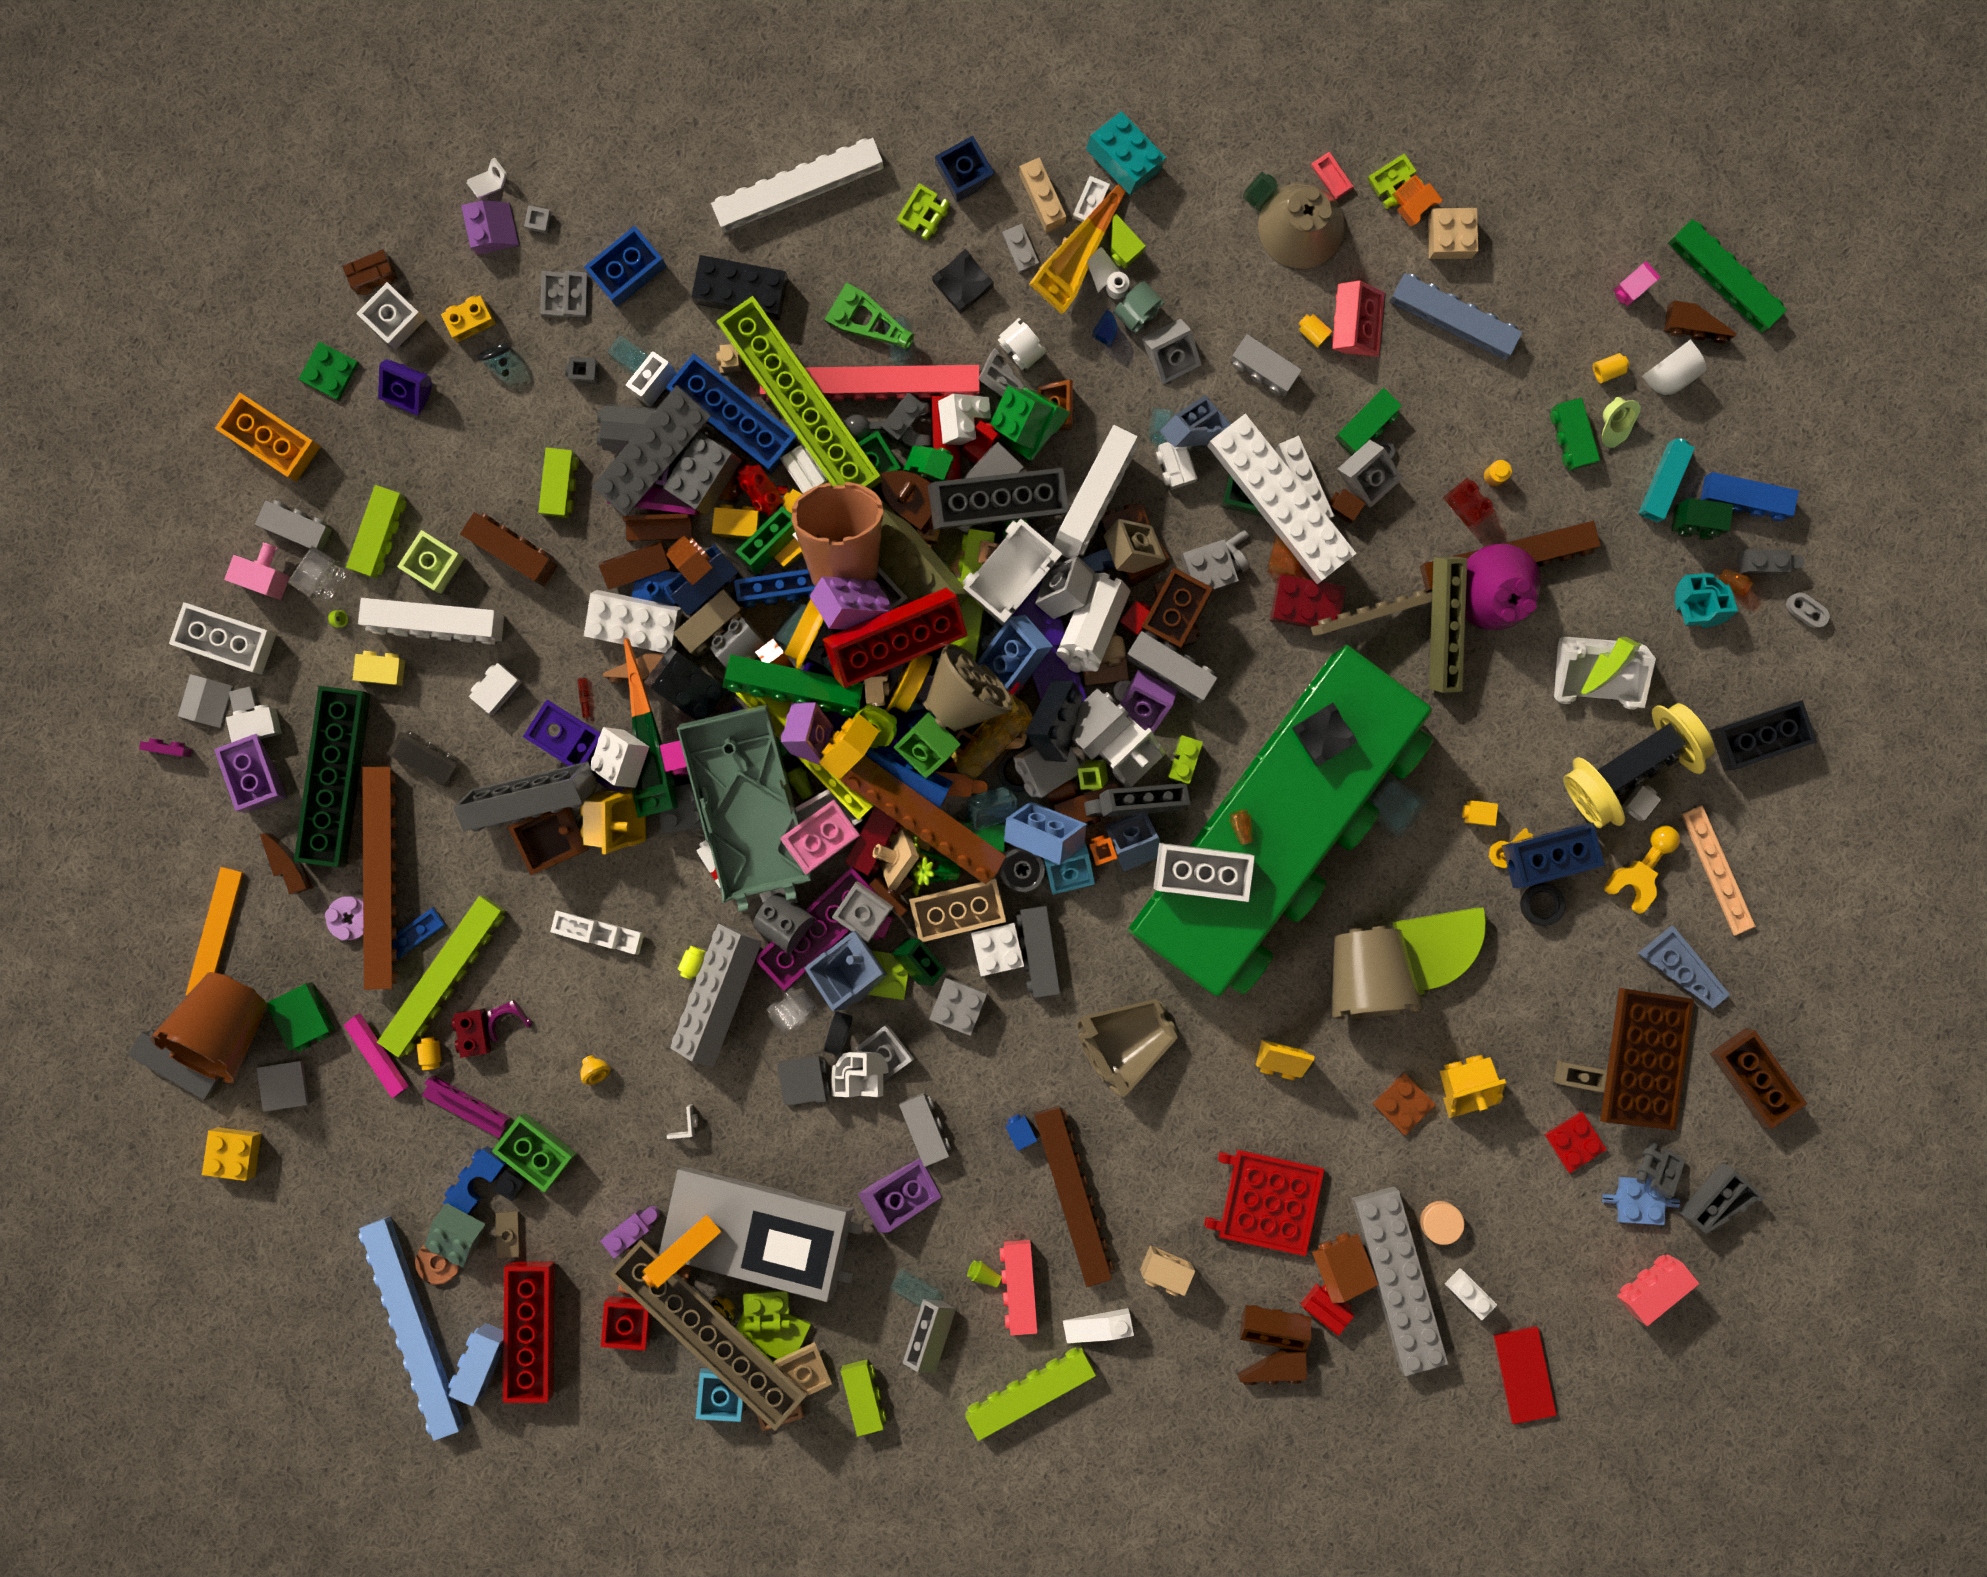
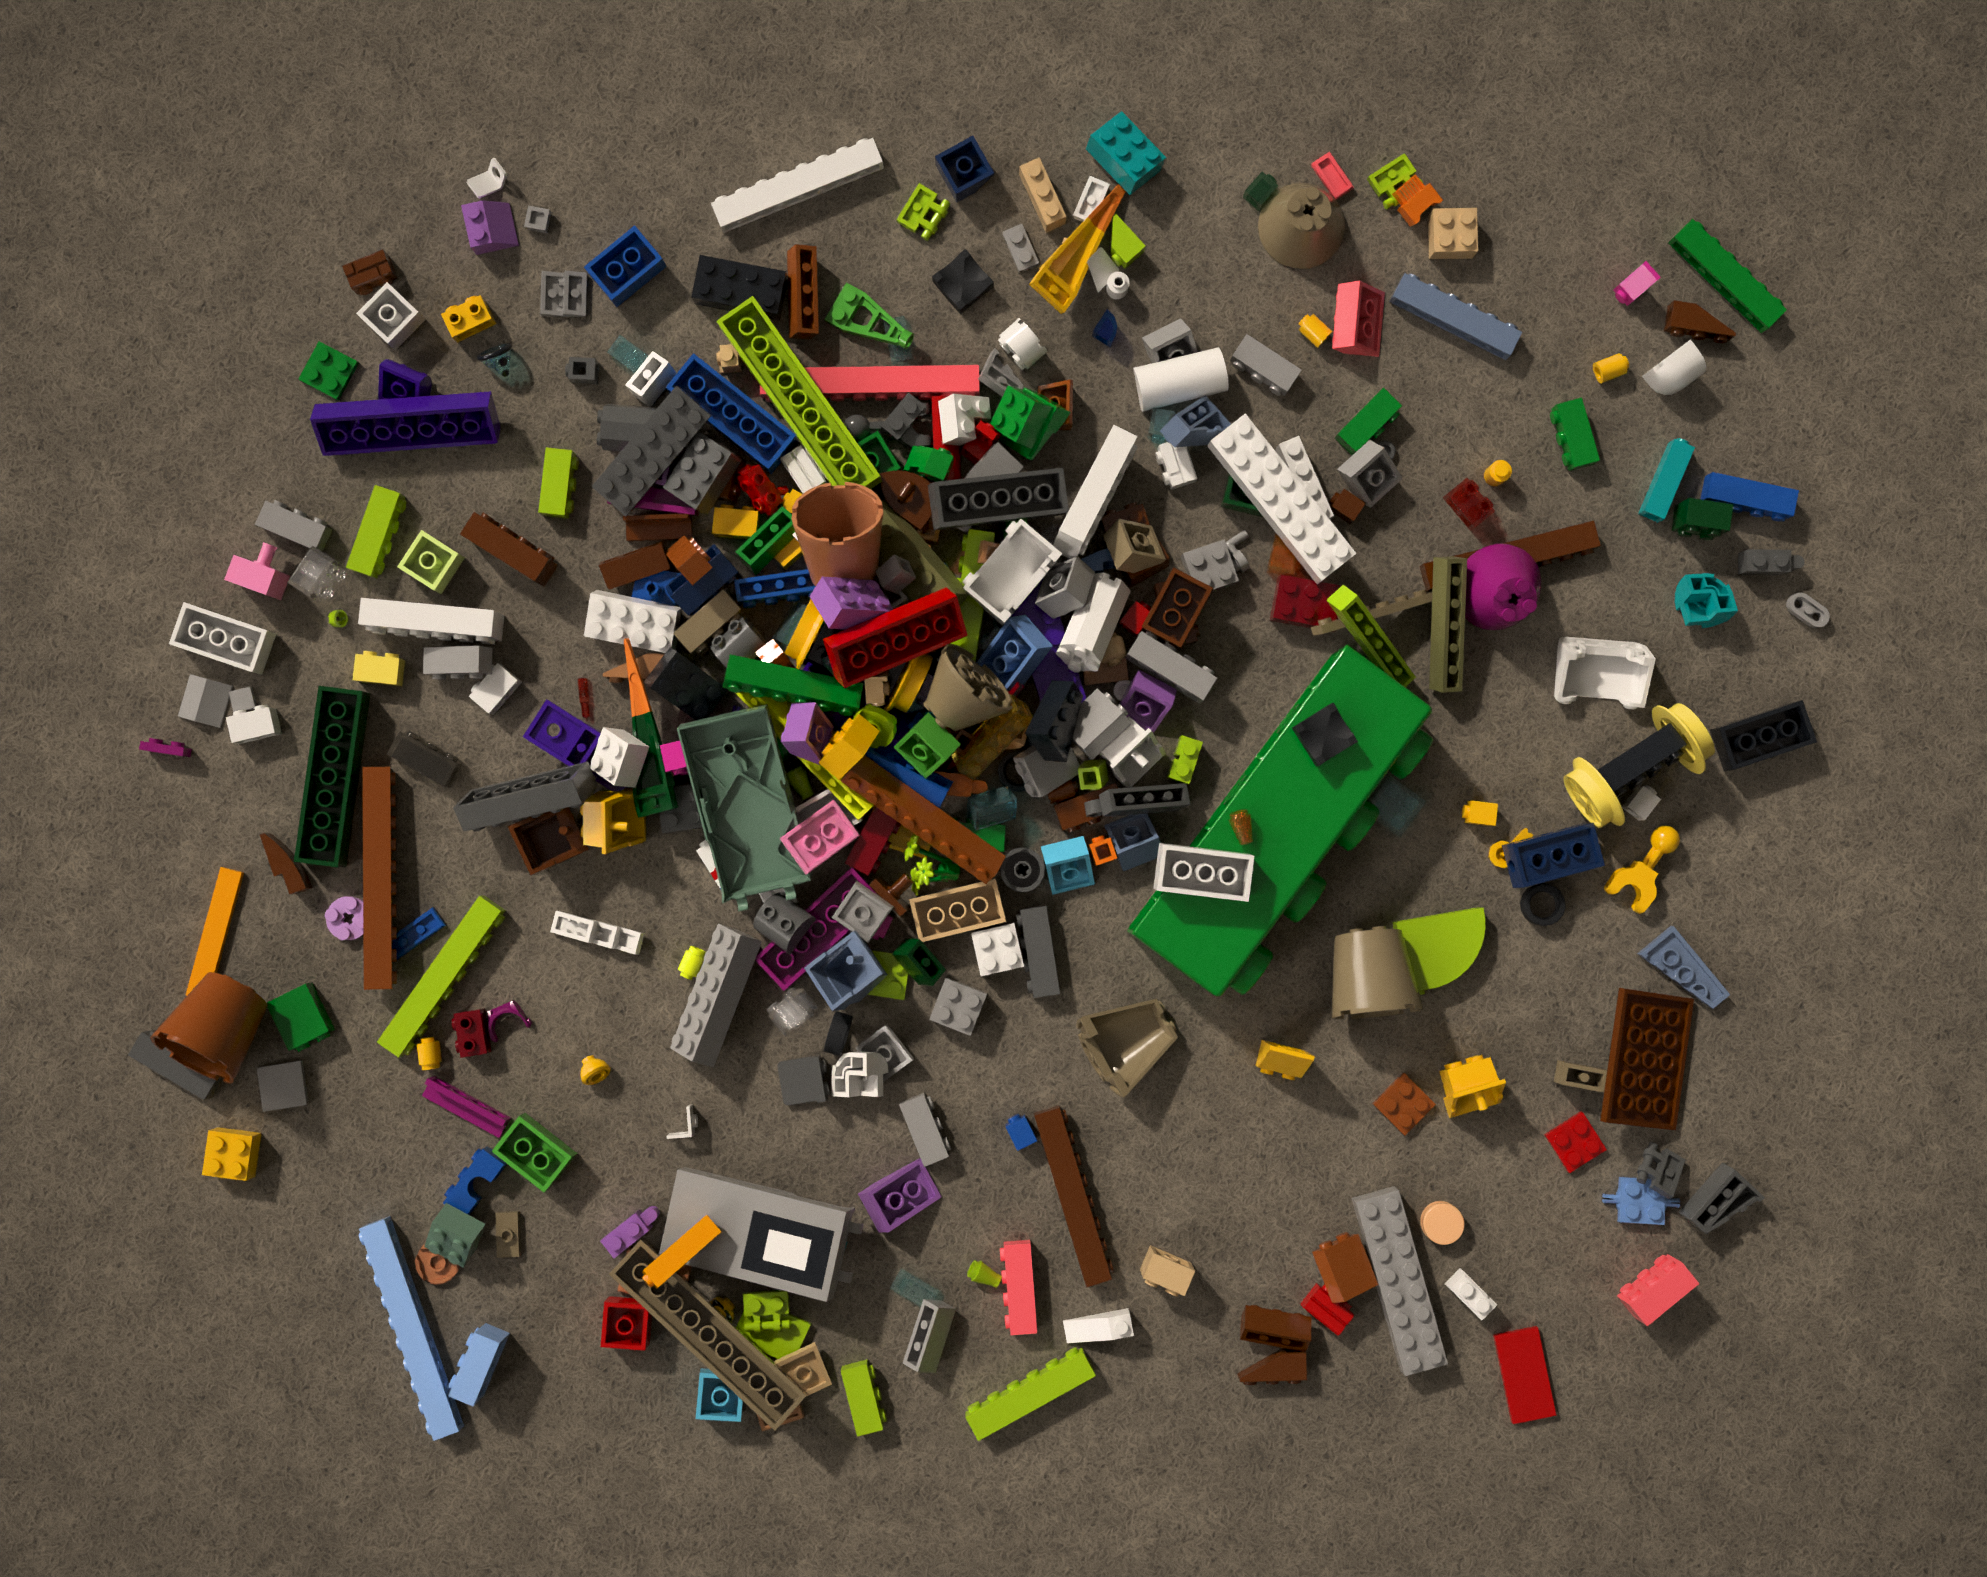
(249, 774): medium lavender slope -> none
(267, 437): light orange brick -> none
(376, 1055): dark pink tile -> none
(406, 423): none -> dark purple brick
(457, 662): none -> light grey brick
(510, 1184): black brick -> none
(528, 1332): red brick -> none
(802, 292): none -> dark orange brick
(895, 574): none -> light grey brick
(897, 859): tan tile -> none
(1045, 832): medium blue brick -> none
(1139, 306): sand green brick -> none
(1181, 379): none -> white brick
(1269, 1202): red plate -> none
(1369, 635): none -> lime brick
(1611, 664): lime slope -> none
(1619, 420): yellowish green piece -> none
(1718, 870): light nougat tile -> none
(1738, 582): clear orange cone -> none
(1758, 1078): reddish brown brick -> none

